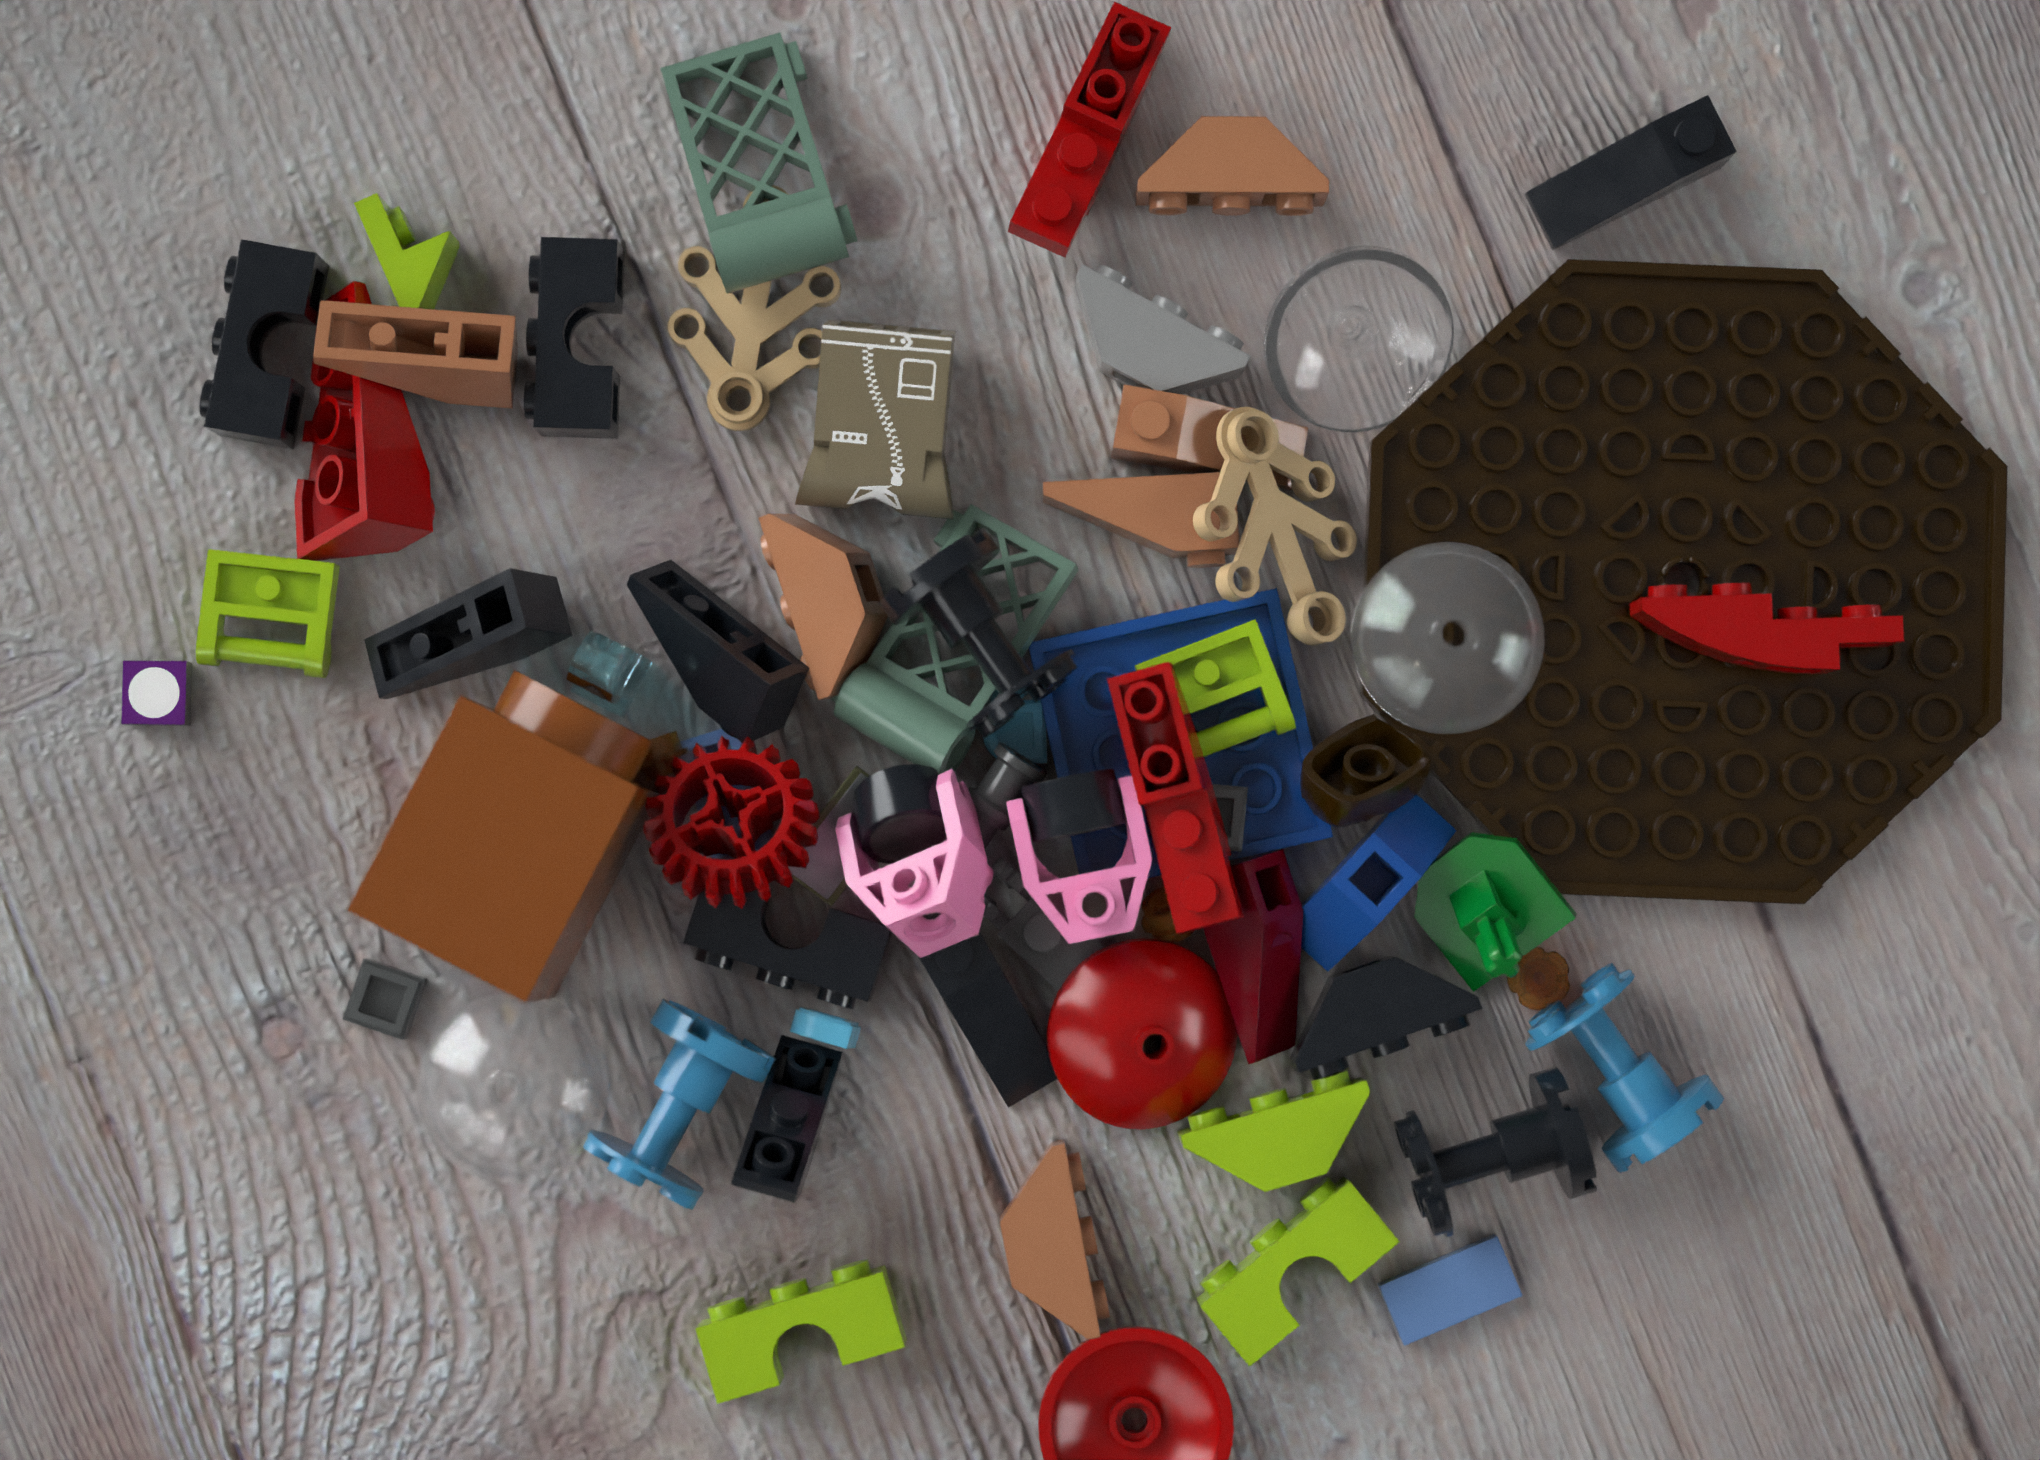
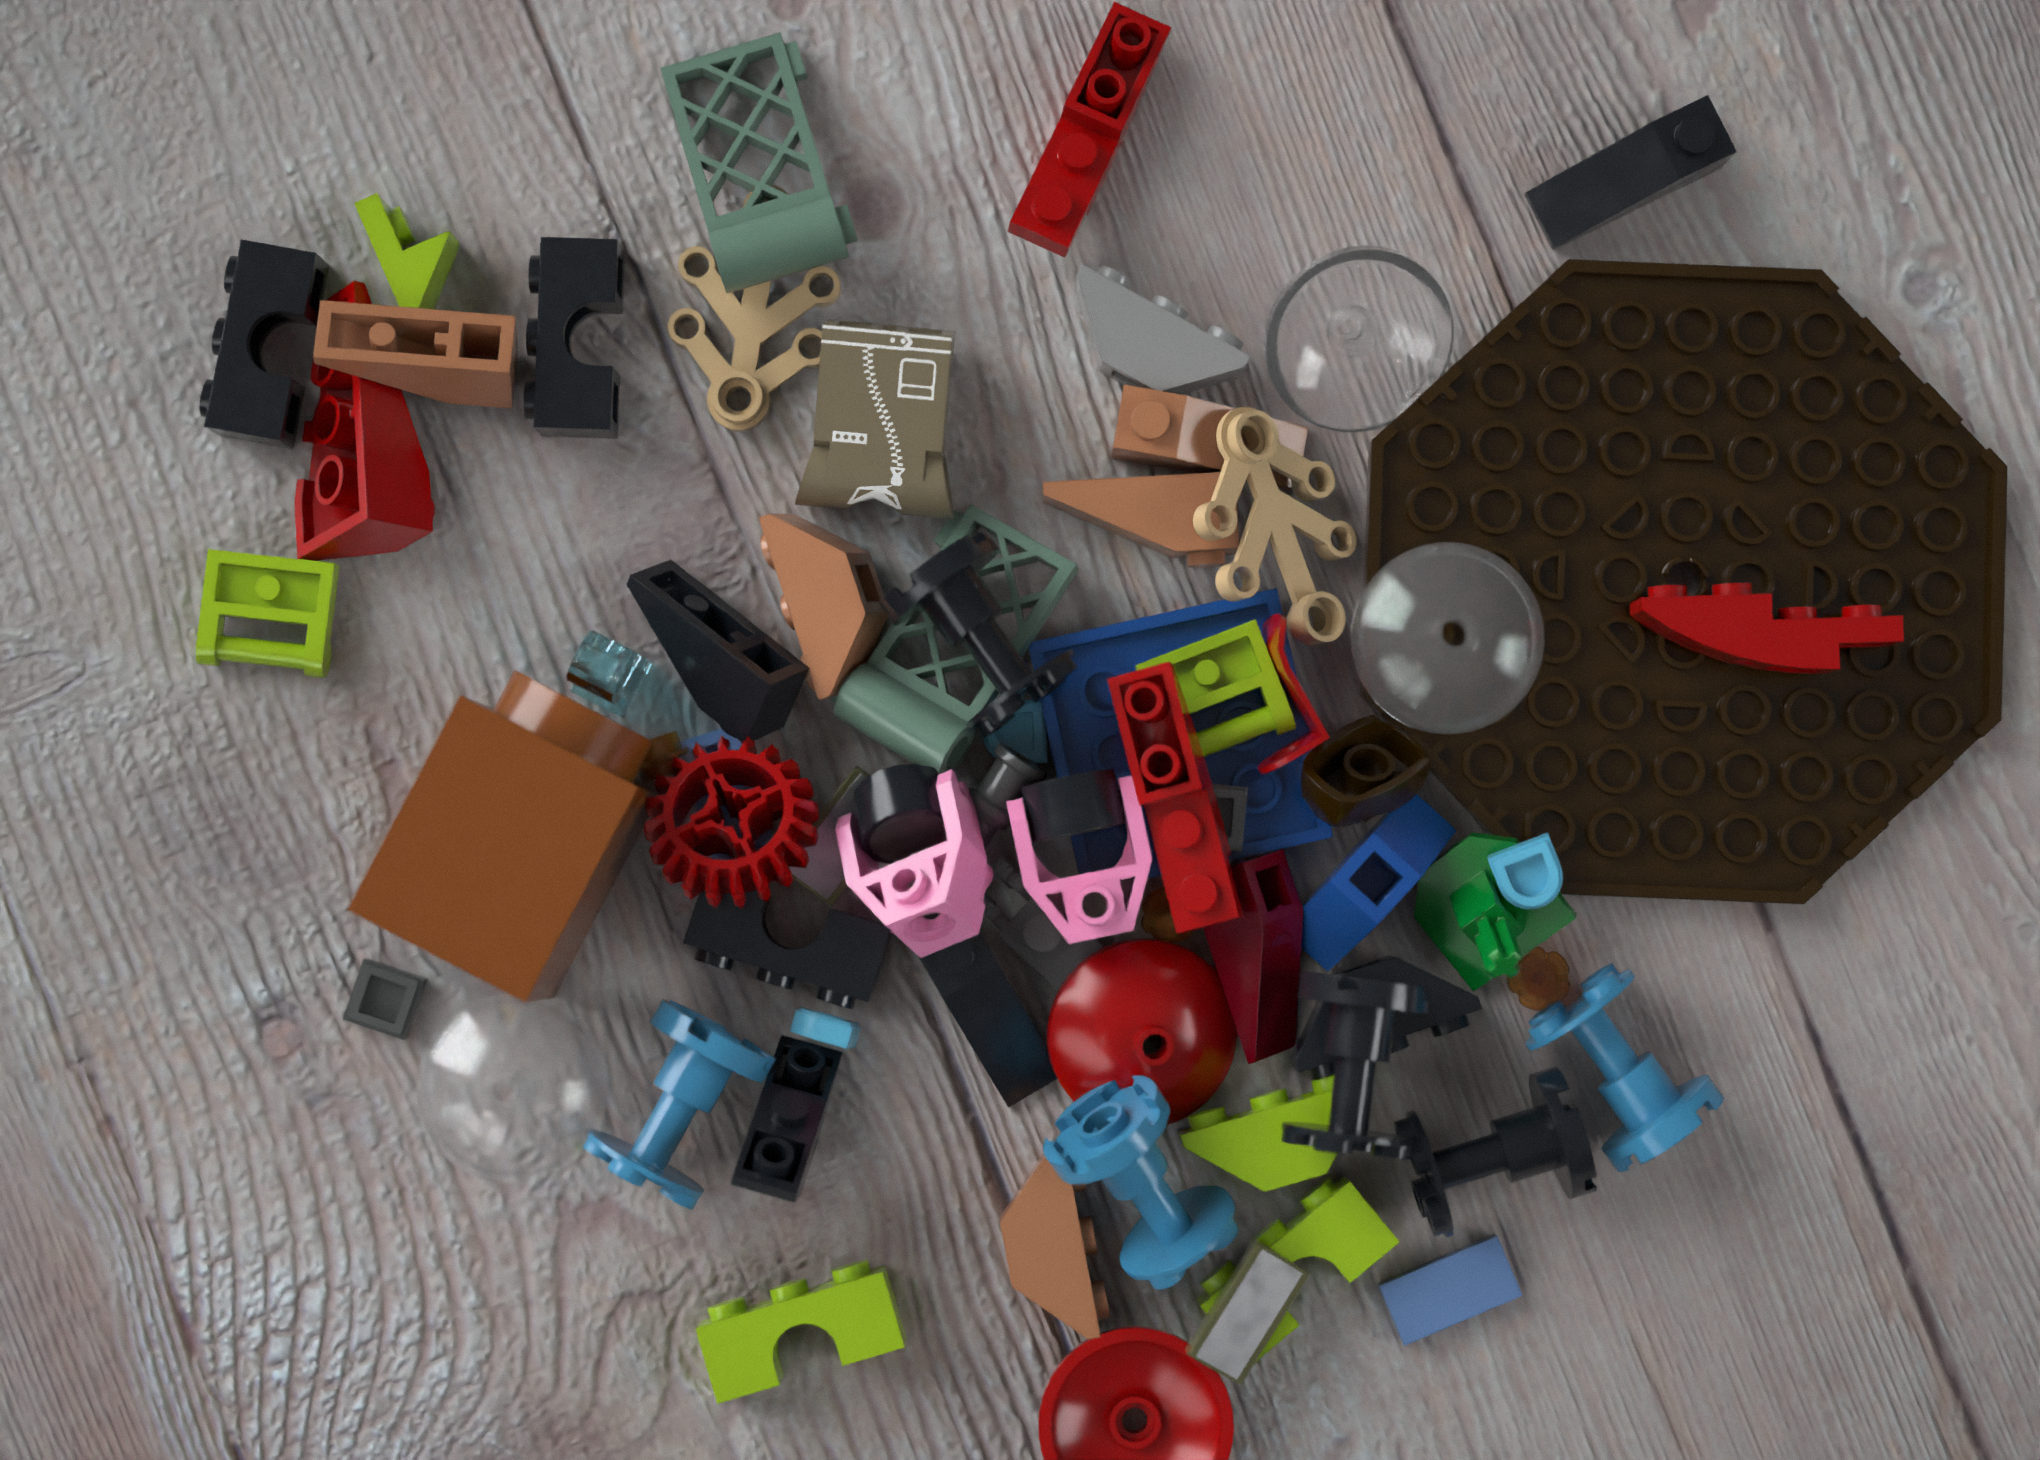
(156, 693): tile -> none
(470, 633): black slope -> none
(1113, 1139): none -> dark azure piece
(1232, 167): nougat slope -> none
(1246, 1312): none -> flat silver slope
(1274, 638): none -> red piece
(1359, 1035): none -> black piece
(1528, 872): none -> medium azure tile

